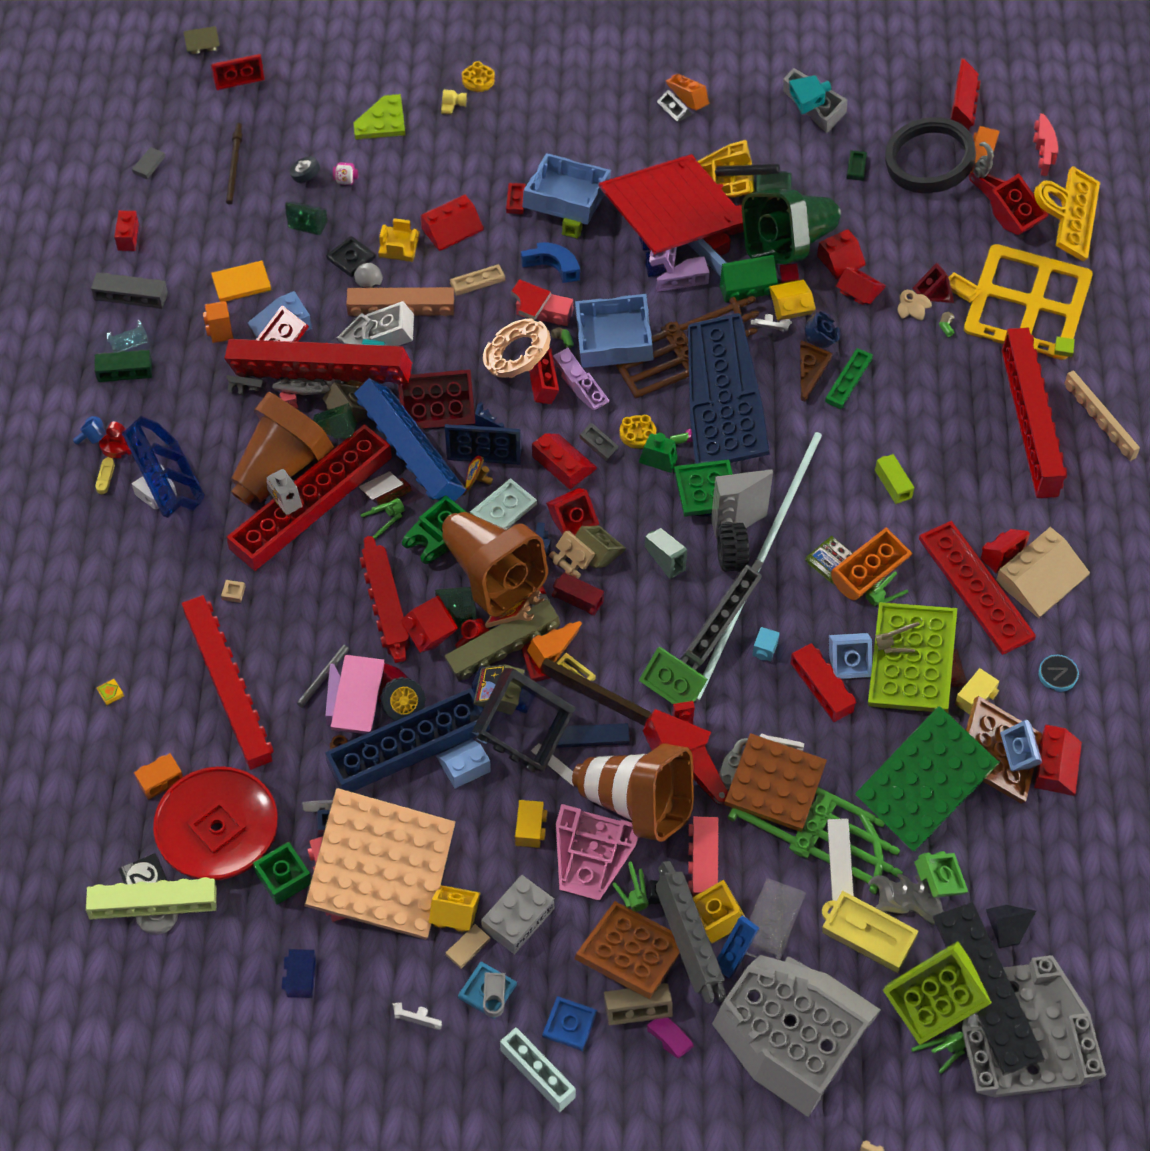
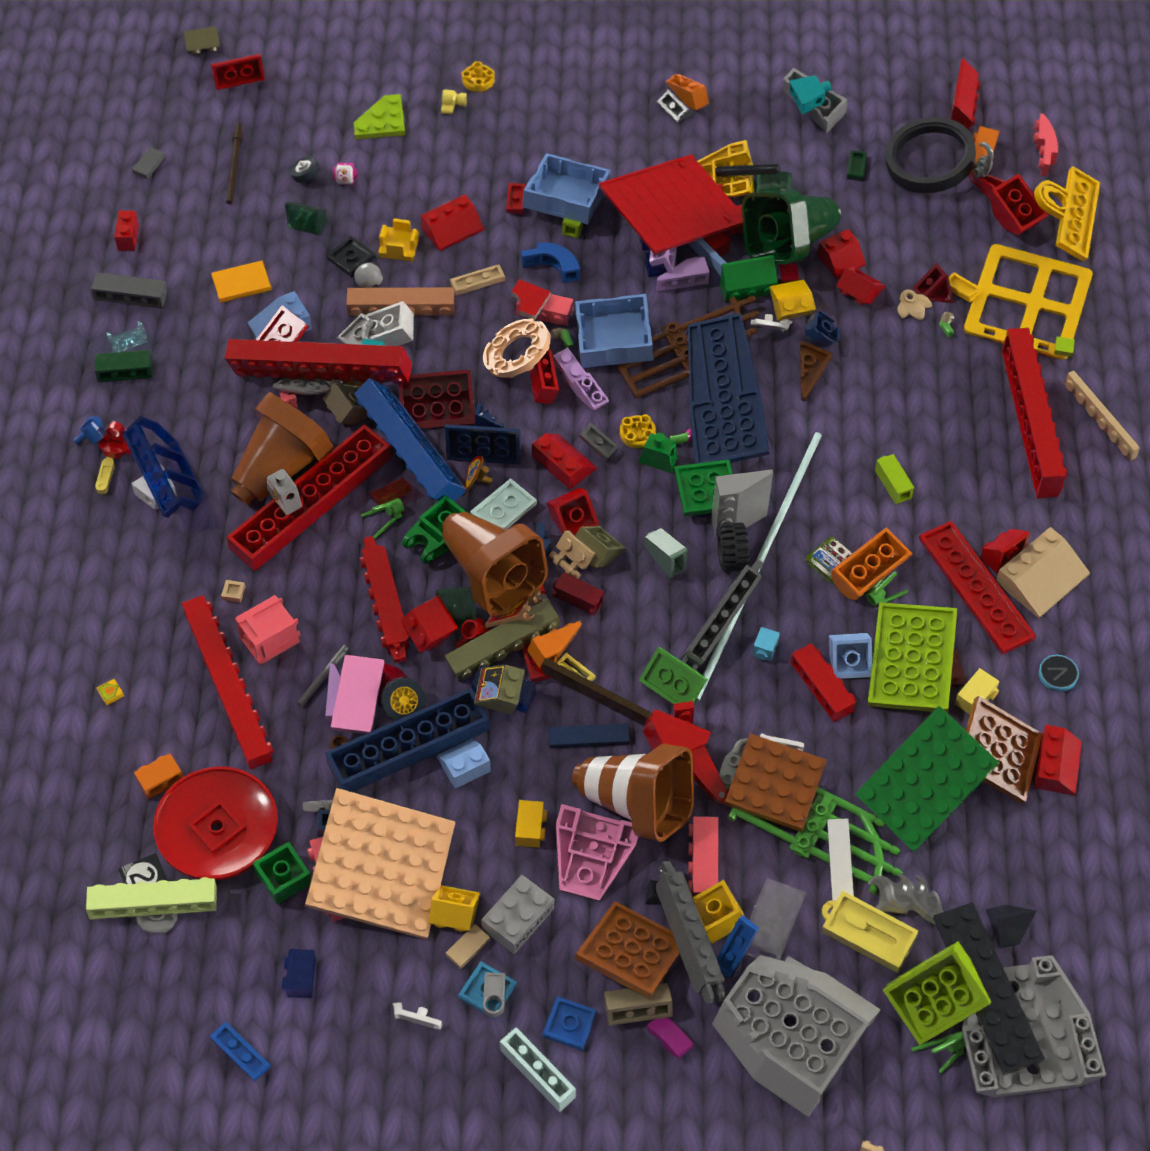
(218, 322): orange brick -> none
(240, 1051): none -> blue plate
(253, 384): dark grey plate -> none
(267, 629): none -> coral container
(337, 421): clear green slope -> none
(381, 485): white sticker -> none
(554, 734): black window -> none
(557, 765): white sticker -> none
(637, 898): bright green plant -> none
(848, 378): green plate -> none
(885, 640): dark tan plant -> none
(941, 873): bright green plate -> none
(1021, 746): light blue slope -> none

